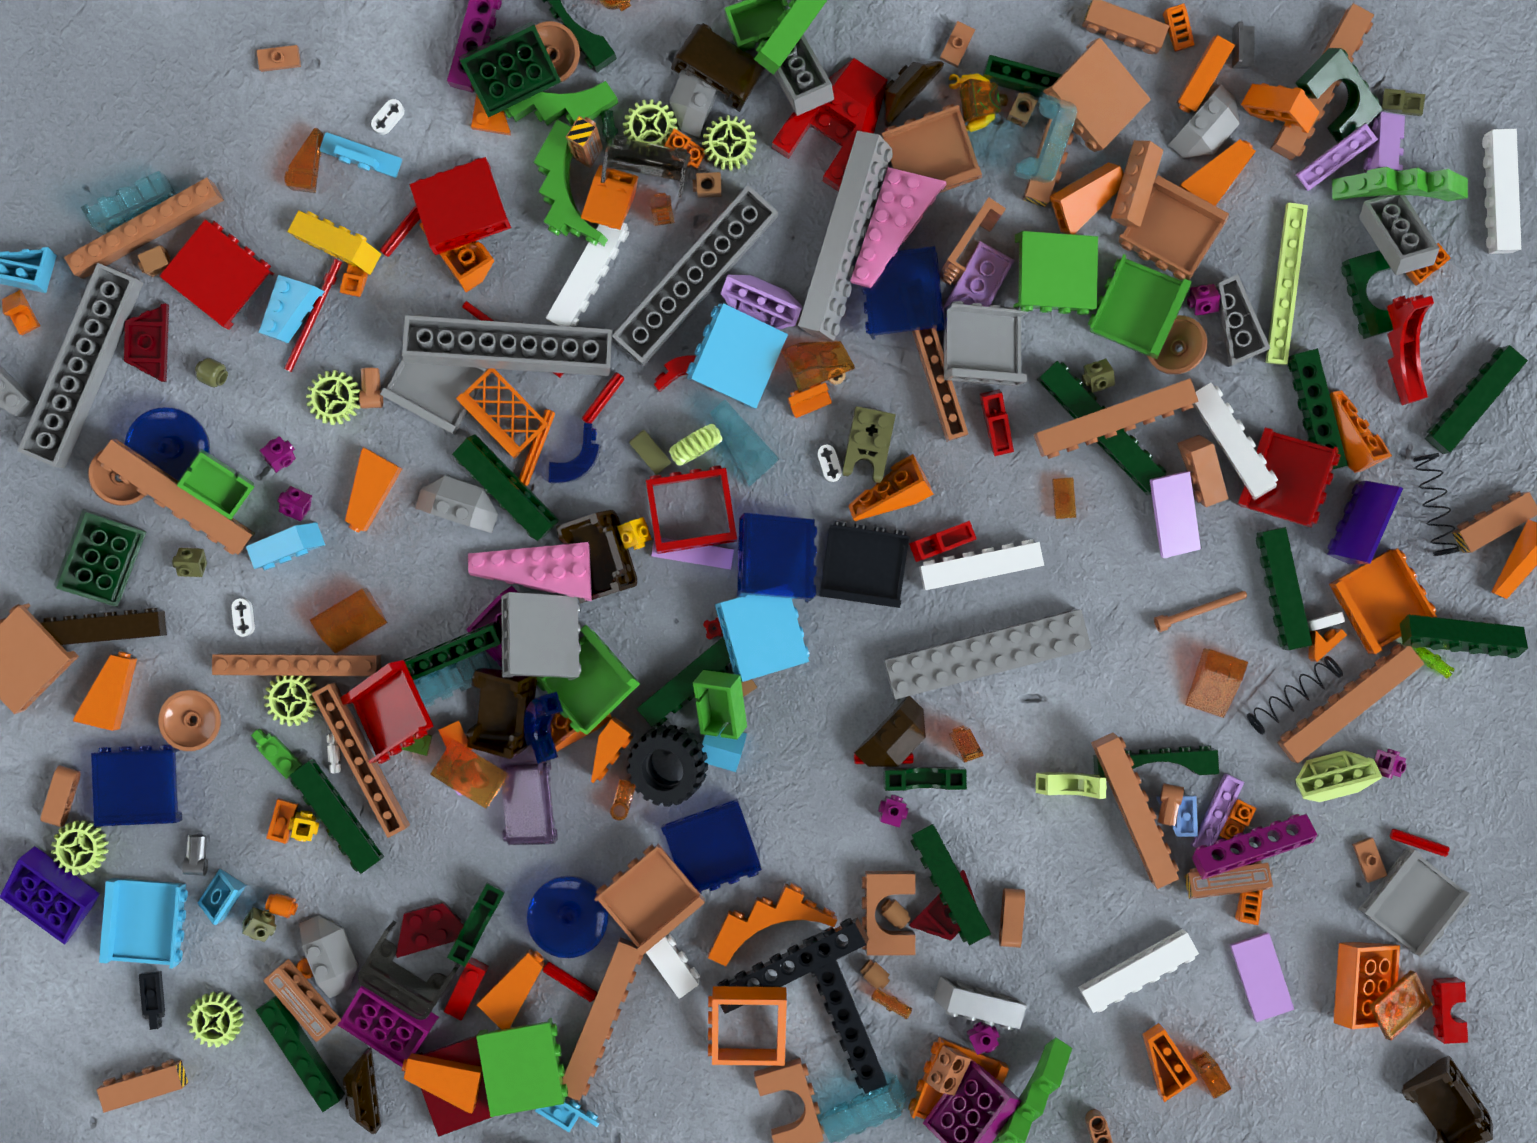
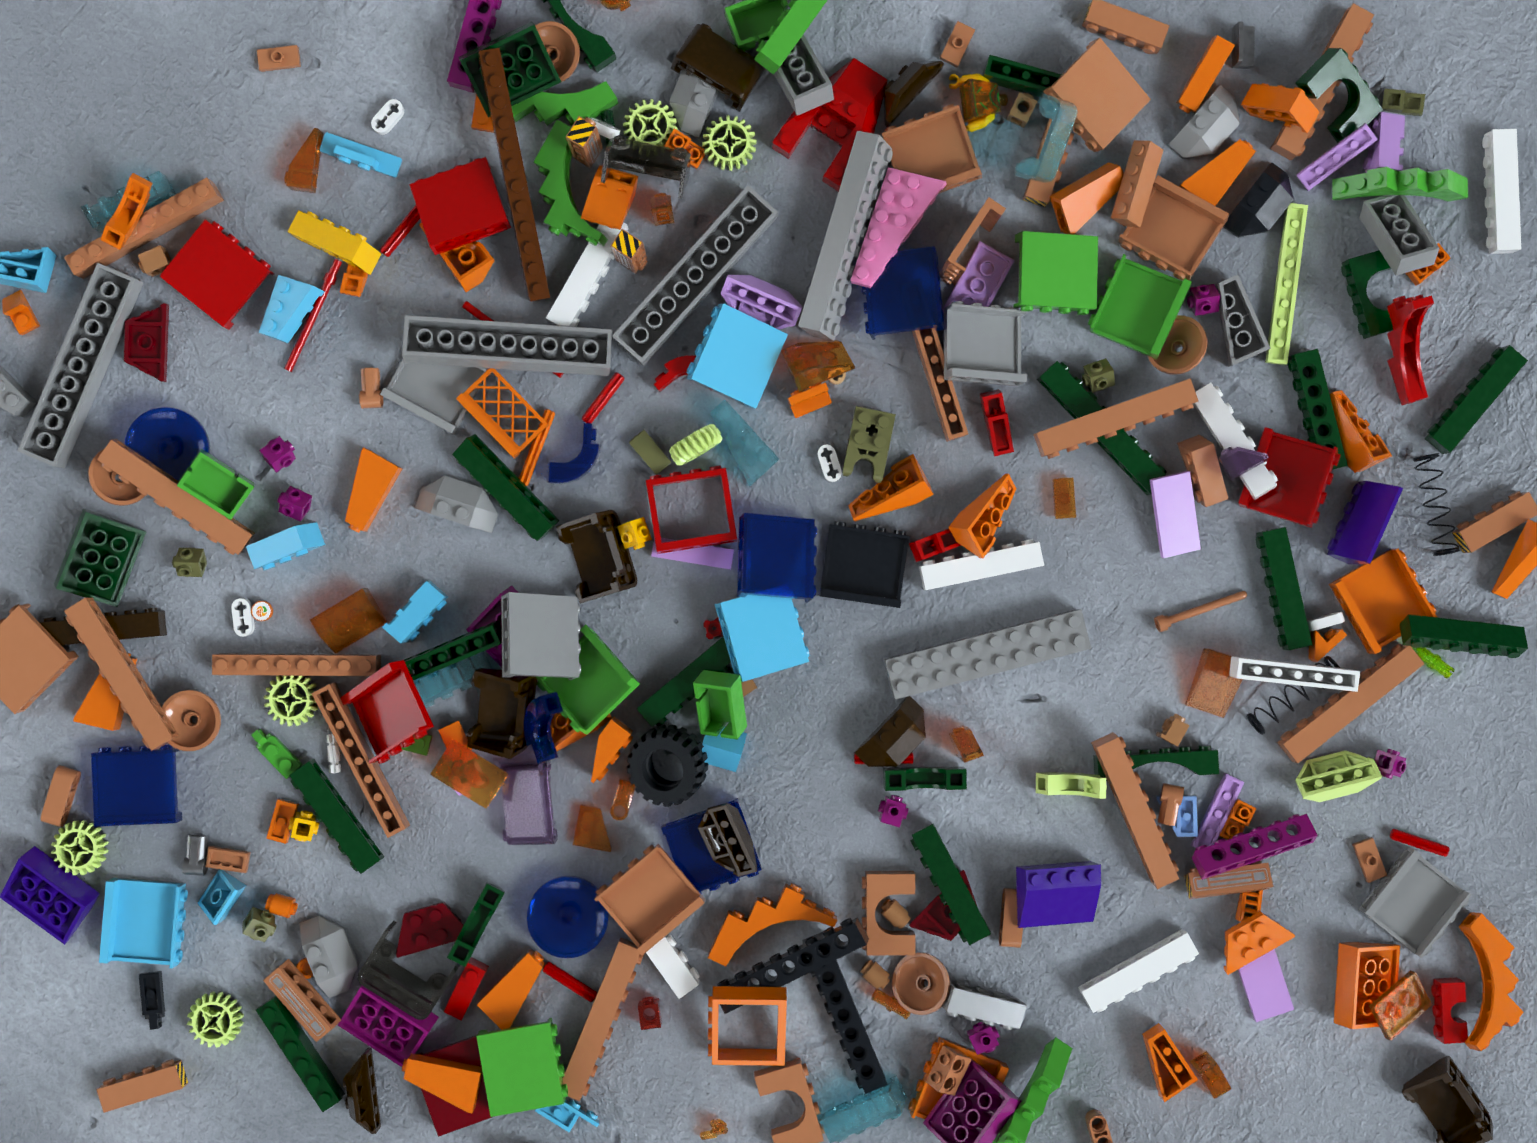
(121, 673): none -> nougat brick
(128, 212): none -> orange arch
(211, 372): olive head -> none
(227, 859): none -> nougat plate
(262, 611): none -> tile
(331, 405): yellowish green gear -> none
(416, 613): none -> medium azure wedge
(513, 173): none -> reddish brown brick
(544, 568): bright pink wing -> none
(591, 829): none -> clear orange wing
(606, 129): none -> white beam
(629, 251): none -> brick
(649, 1022): none -> clear red brick
(714, 191): medium nougat brick -> none
(718, 1127): none -> clear orange plate
(728, 839): none -> dark brown wedge
(910, 988): none -> nougat dish
(978, 522): none -> orange wedge
(1057, 893): none -> dark purple slope
(1173, 729): none -> medium nougat brick
(1183, 17): orange slope -> none
(1240, 460): none -> clear purple slope
(1252, 940): none -> orange wing
(1261, 204): none -> black wedge
(1294, 673): none -> white brick
(1497, 979): none -> orange arch

